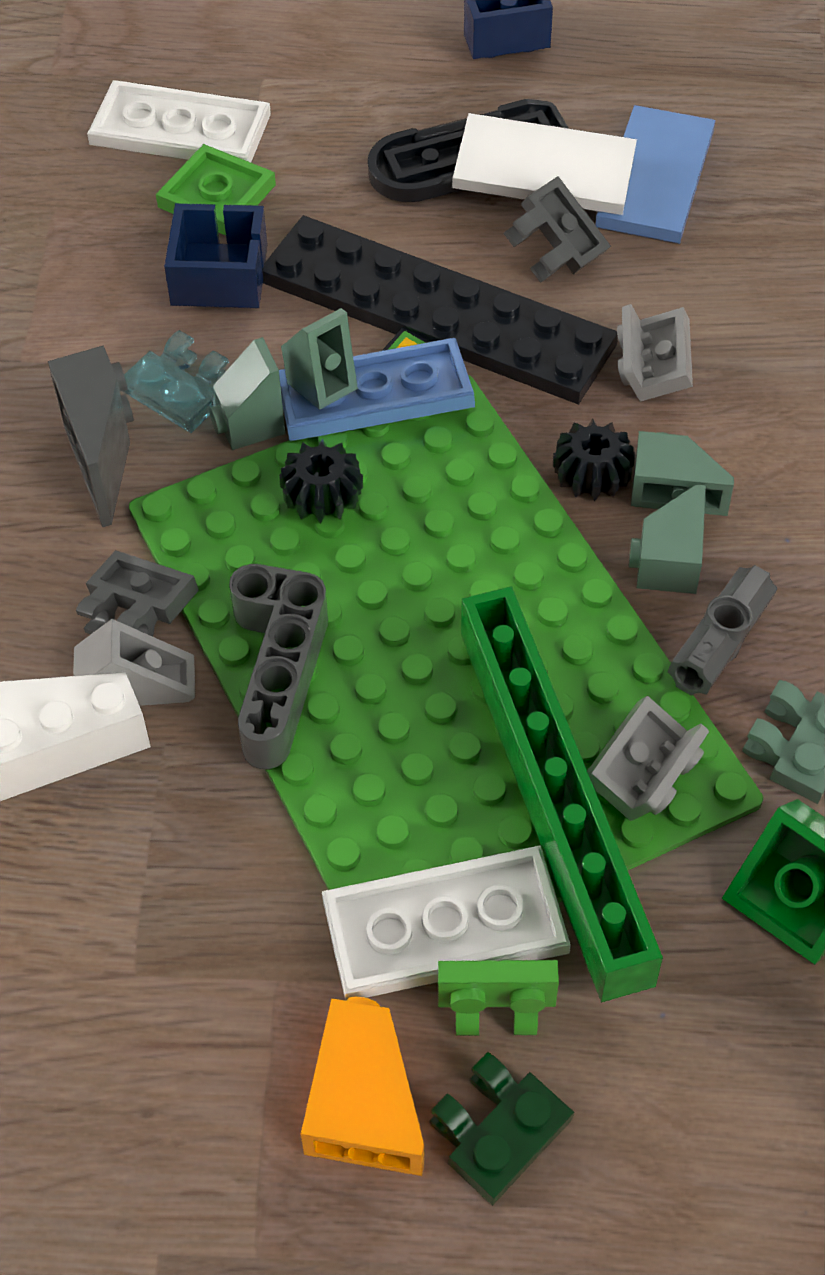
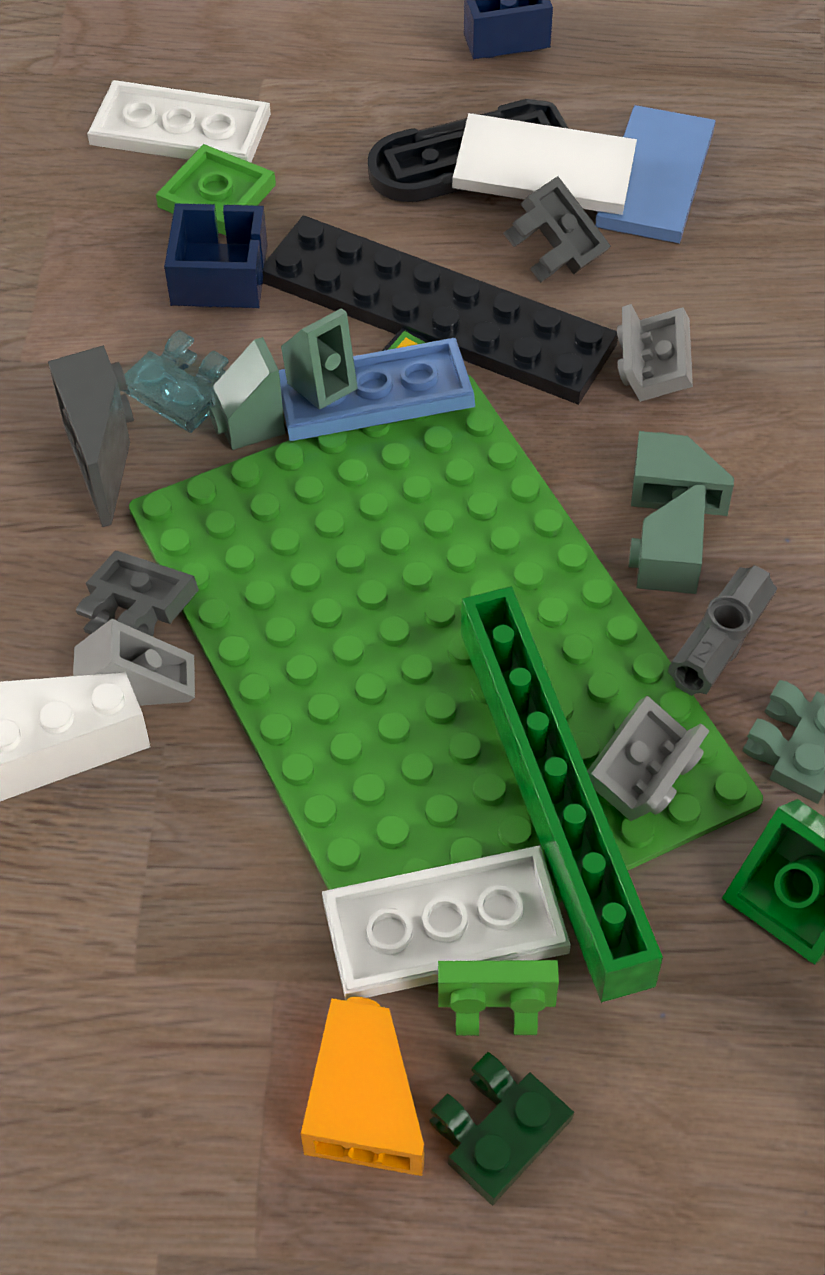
(285, 625): dark grey beam -> none
(321, 481): black gear -> none
(593, 459): black gear -> none

